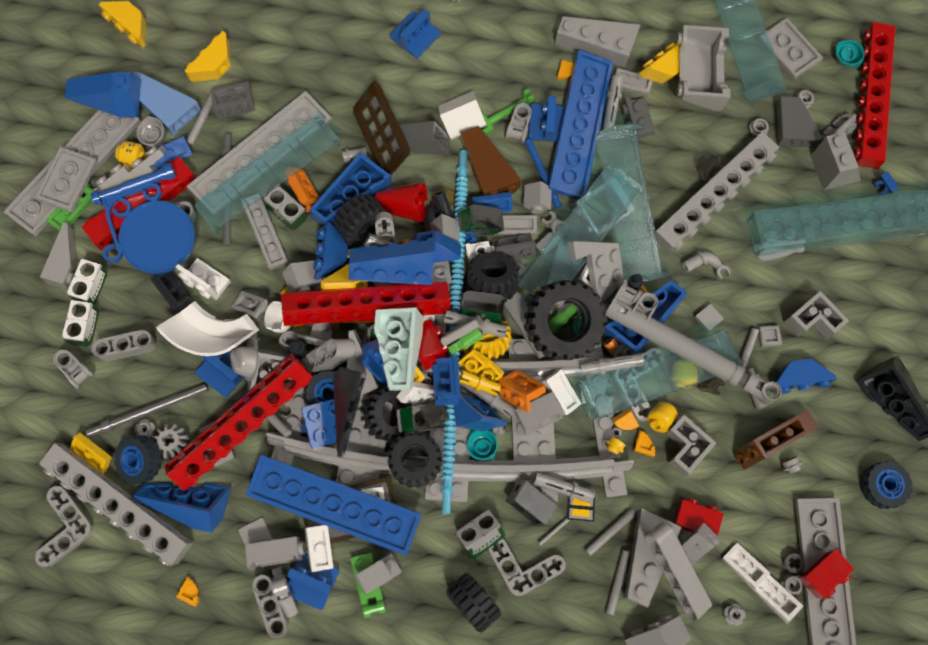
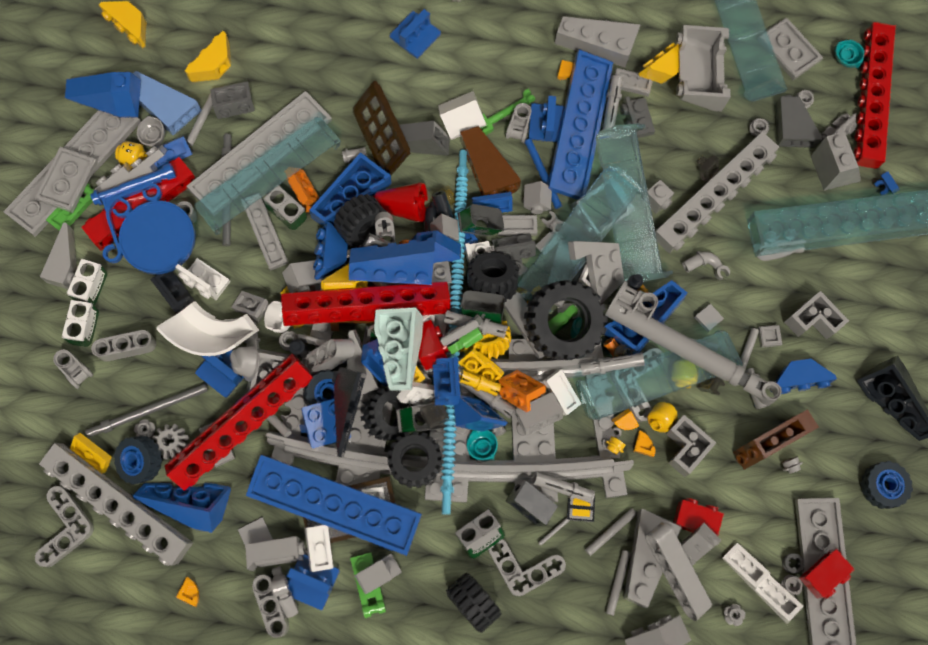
(660, 197): none -> light grey brick

